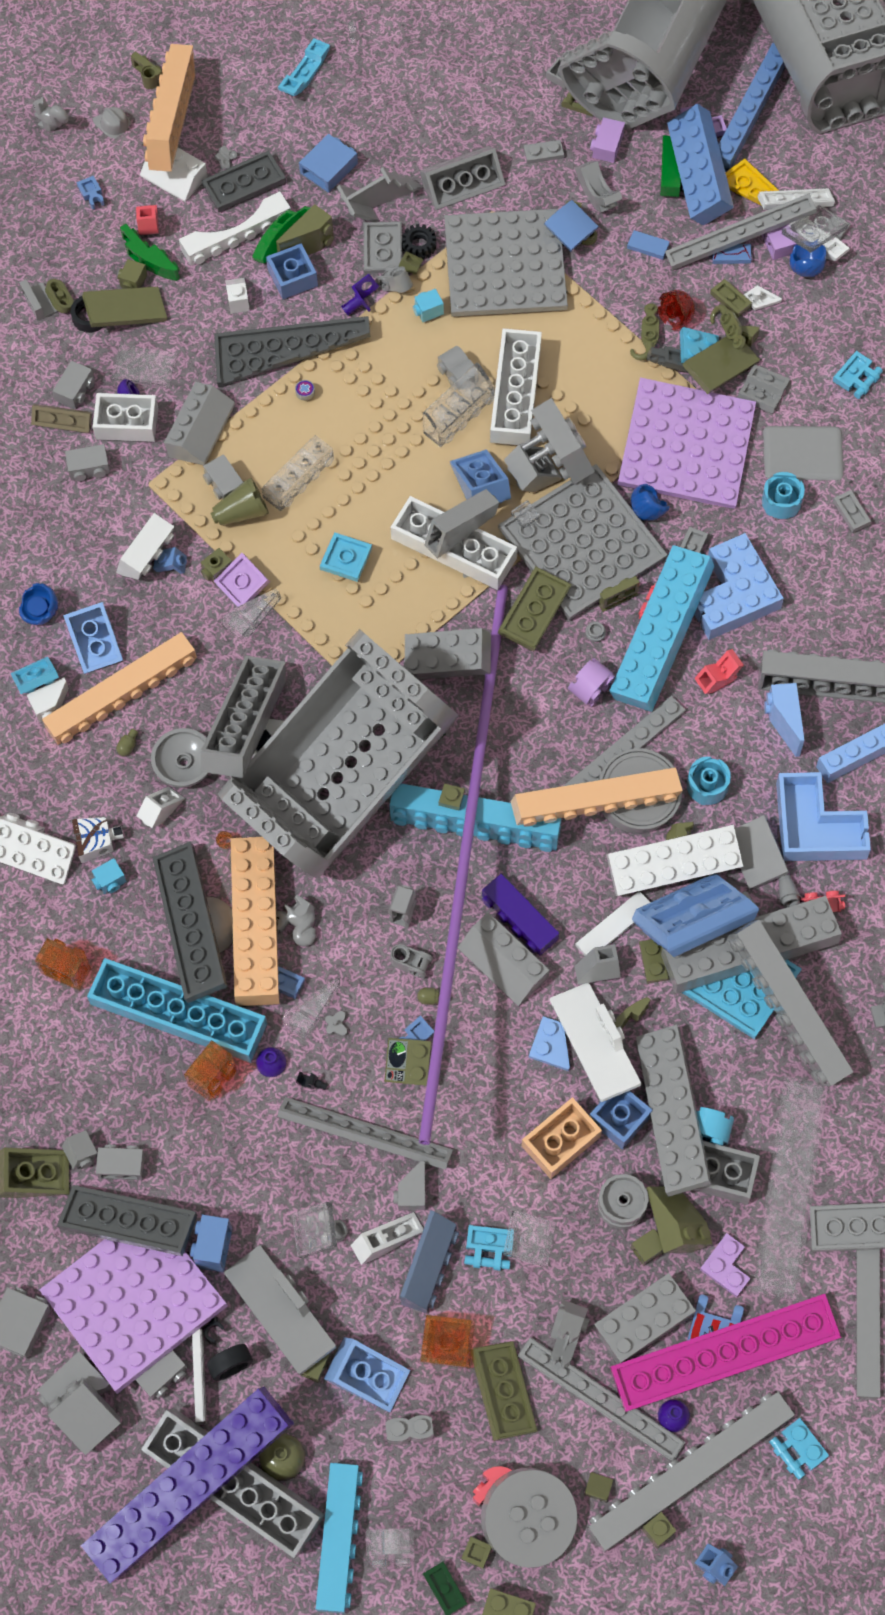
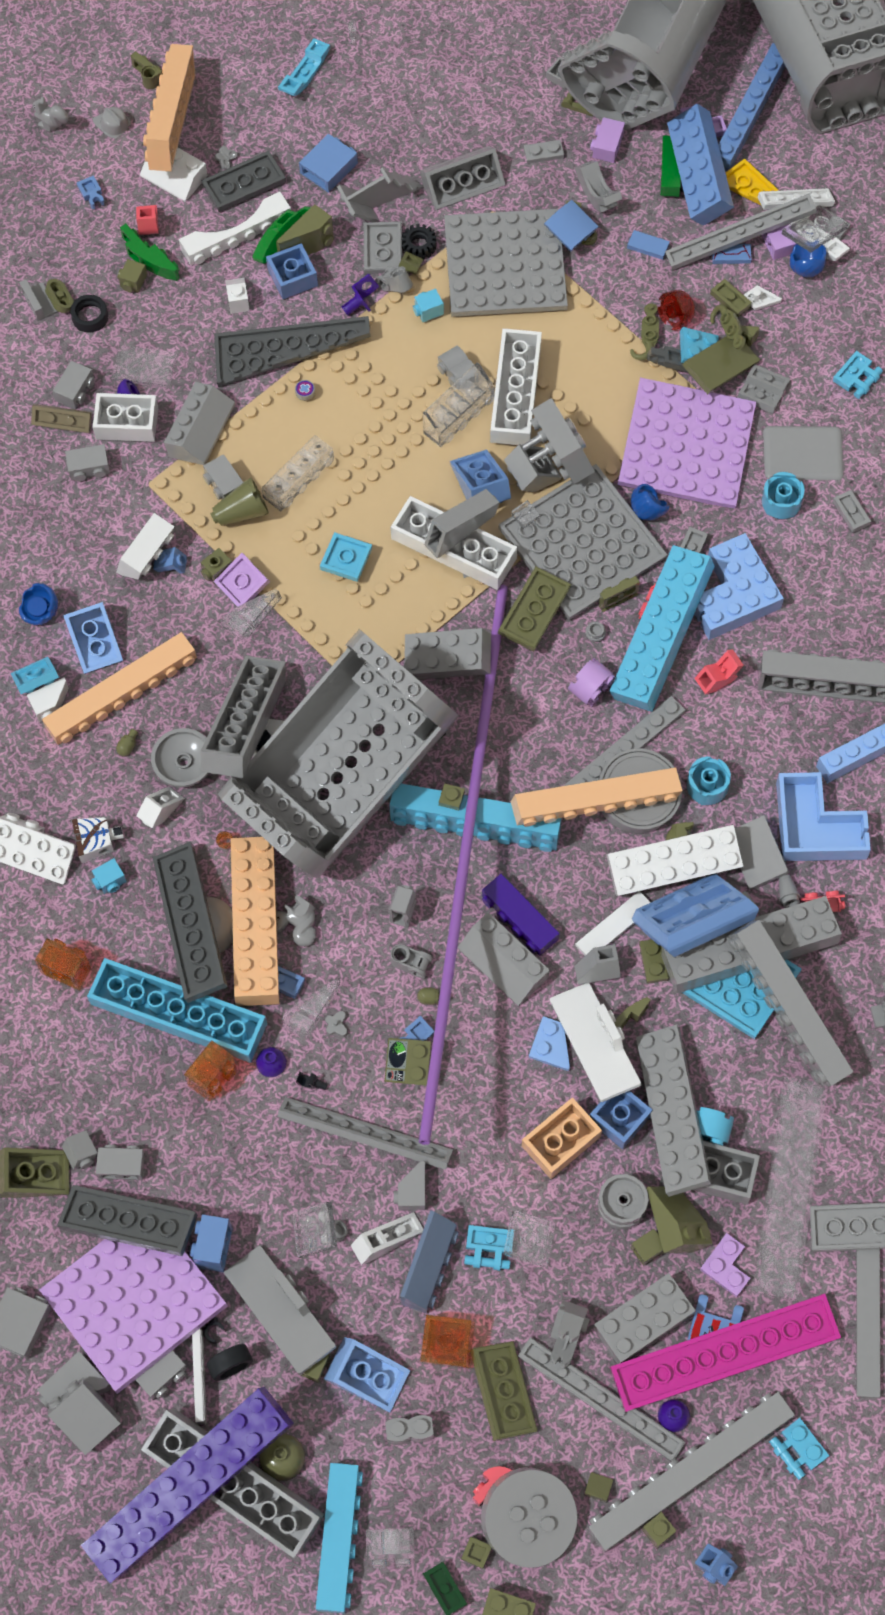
(124, 306): olive tile -> none
(785, 715): light blue slope -> none

